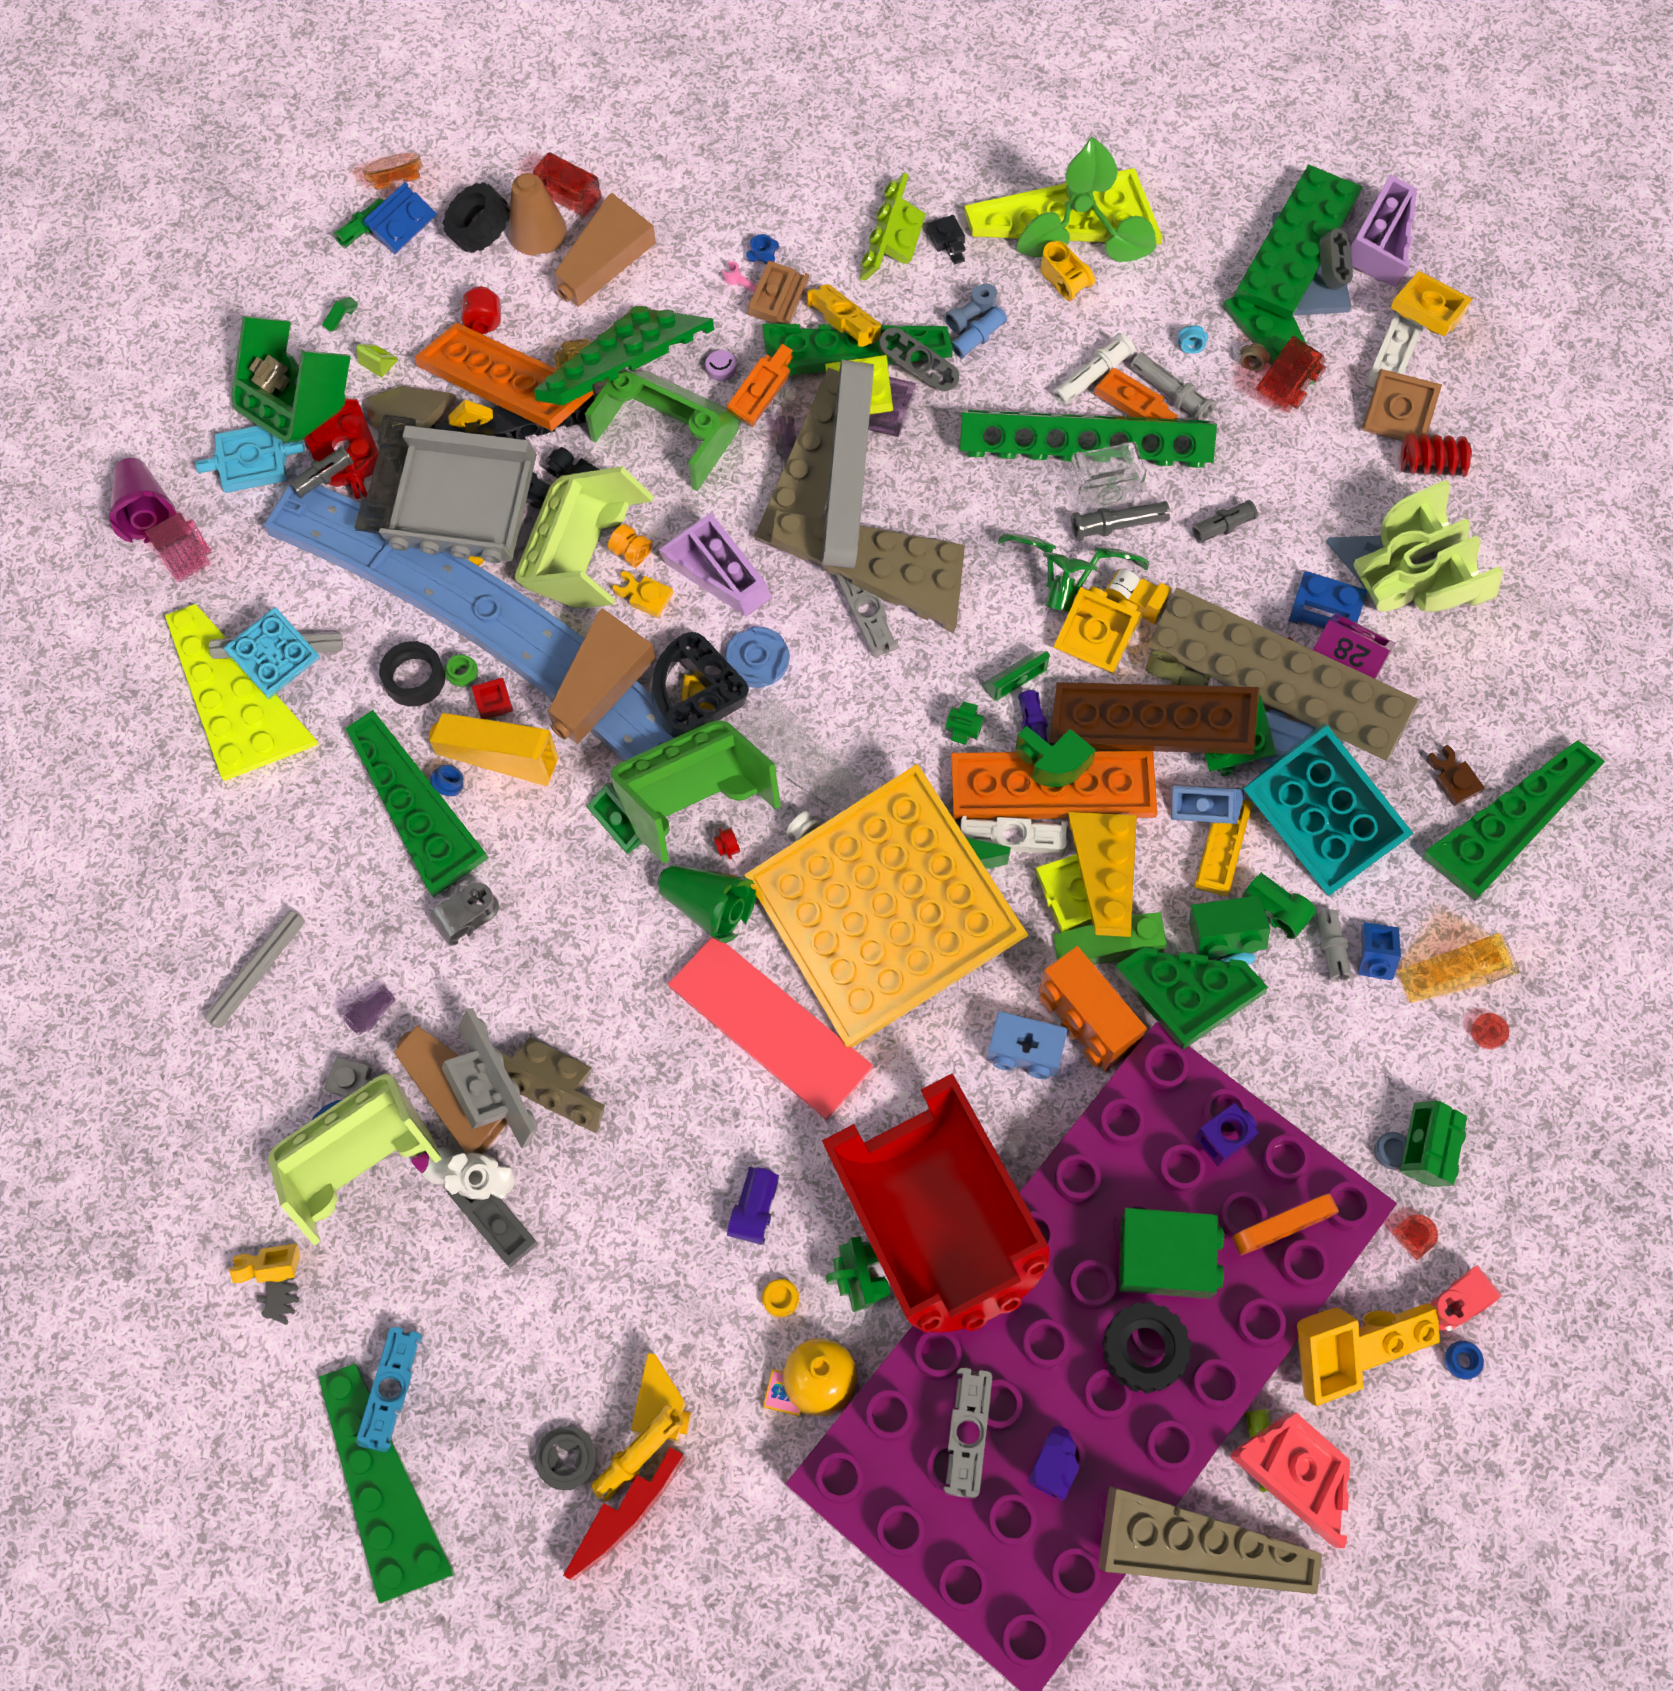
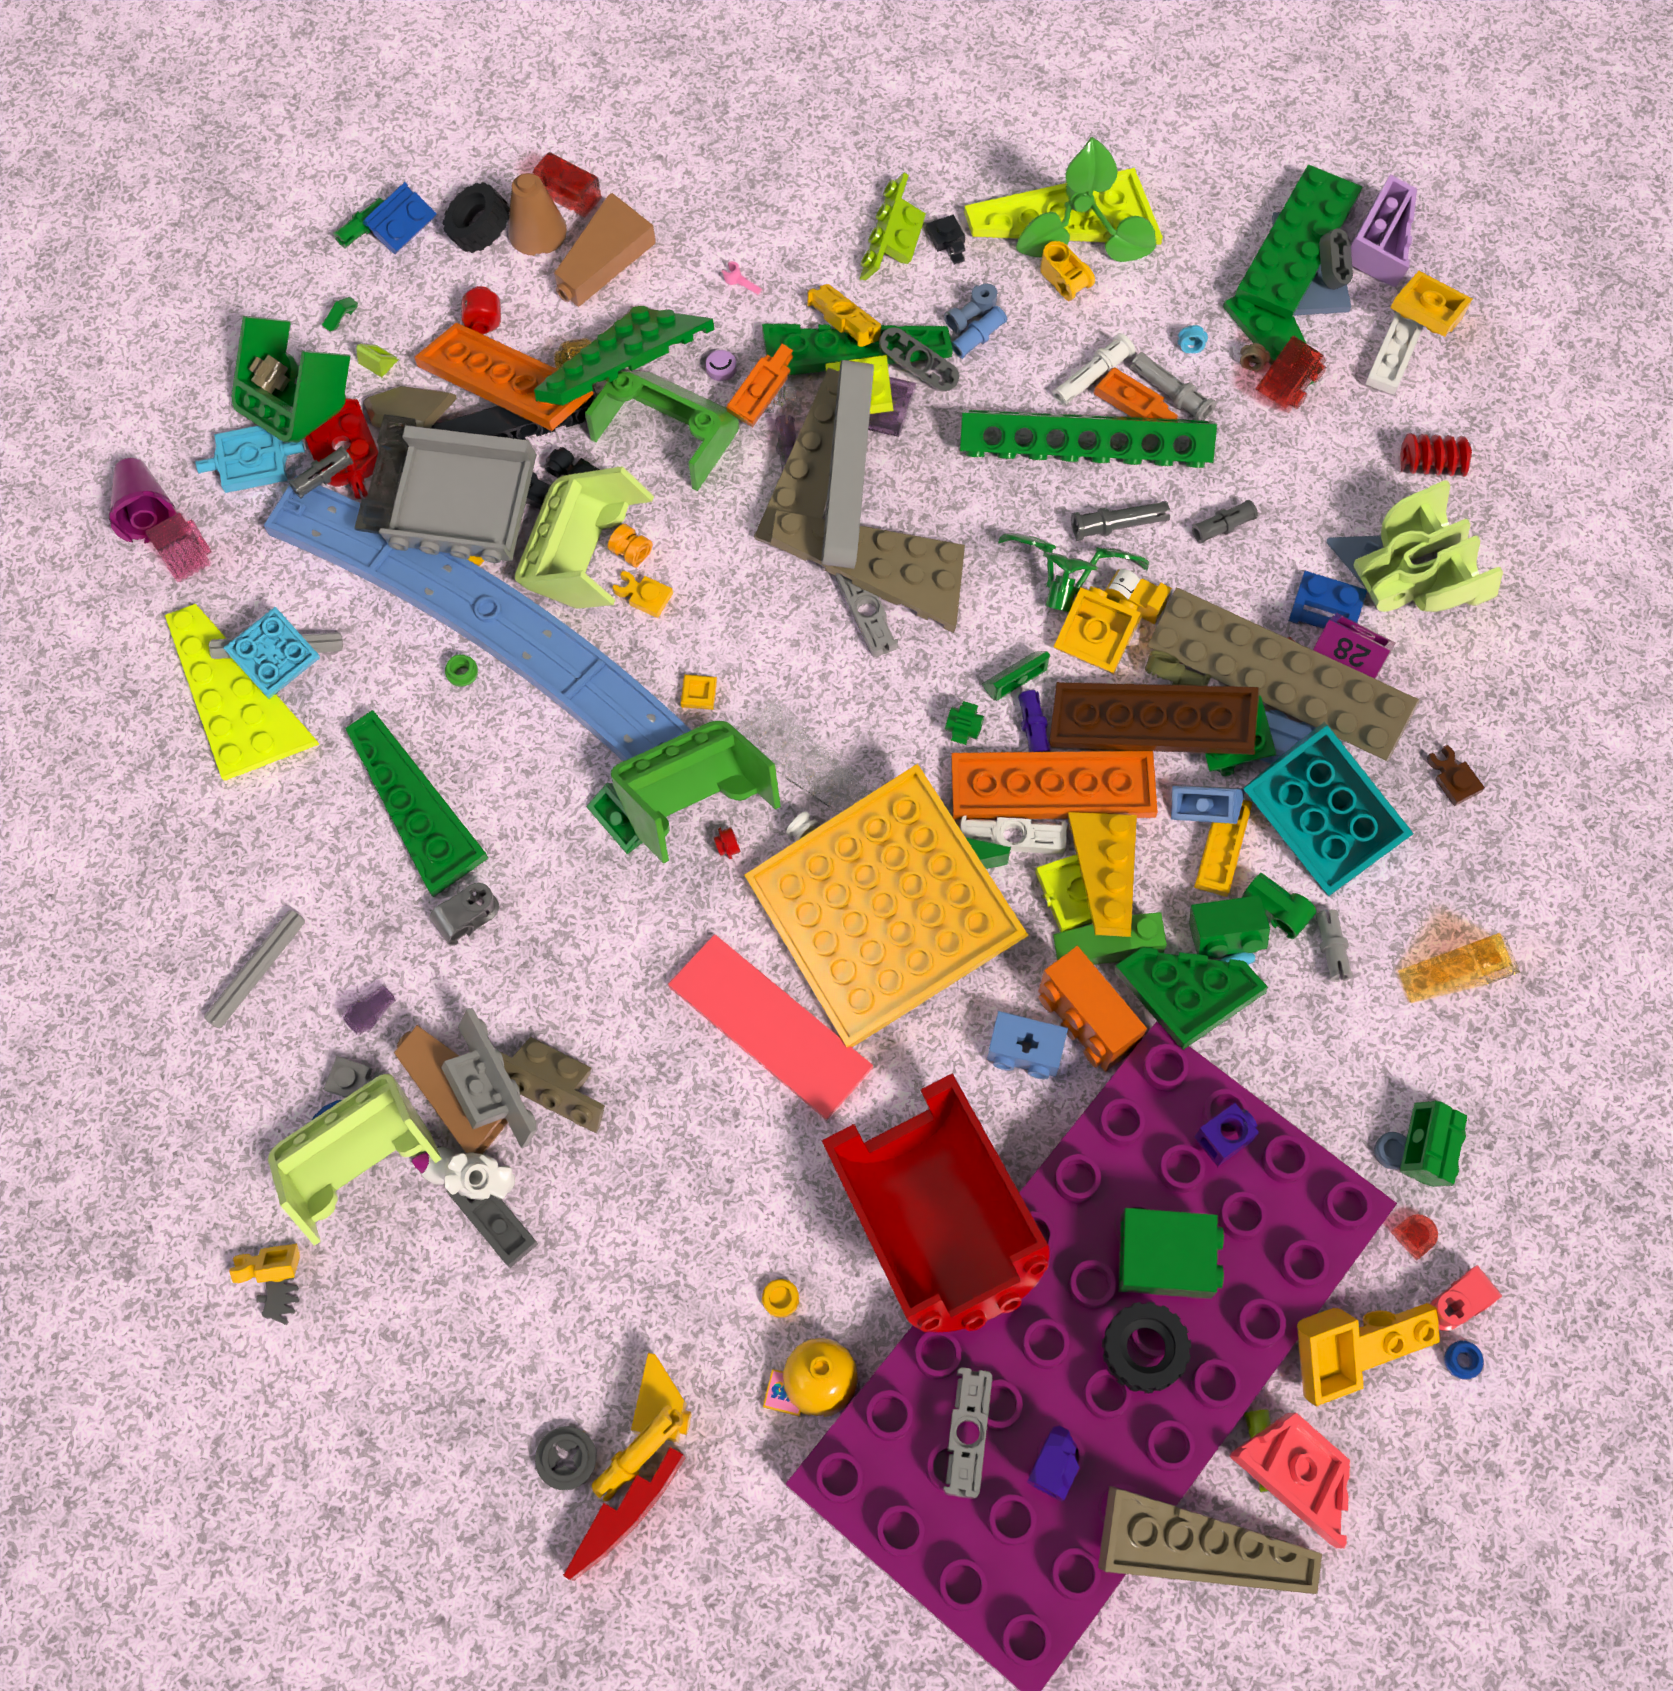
(381, 1412): dark azure piece -> none
(389, 1513): green wing -> none
(393, 168): clear orange tile -> none
(421, 694): black tyre -> none
(447, 780): blue plate -> none
(469, 413): yellow tile -> none
(492, 698): red plate -> none
(496, 746): yellow slope -> none
(599, 676): medium nougat slope -> none
(709, 898): green cone -> none
(715, 686): black beam -> none
(717, 565): lavender wedge -> none
(753, 1211): dark purple piece -> none
(764, 242): blue plate -> none
(766, 655): medium blue tile -> none
(778, 294): medium nougat plate -> none
(854, 1277): green hips -> none
(1022, 1136): clear arm -> none
(1058, 763): green brick -> none
(1106, 478): clear container -> none
(1285, 1224): orange beam -> none
(1379, 951): blue bracket -> none
(1400, 405): medium nougat plate -> none
(1490, 1031): clear red tile -> none
(1499, 833): green wing -> none

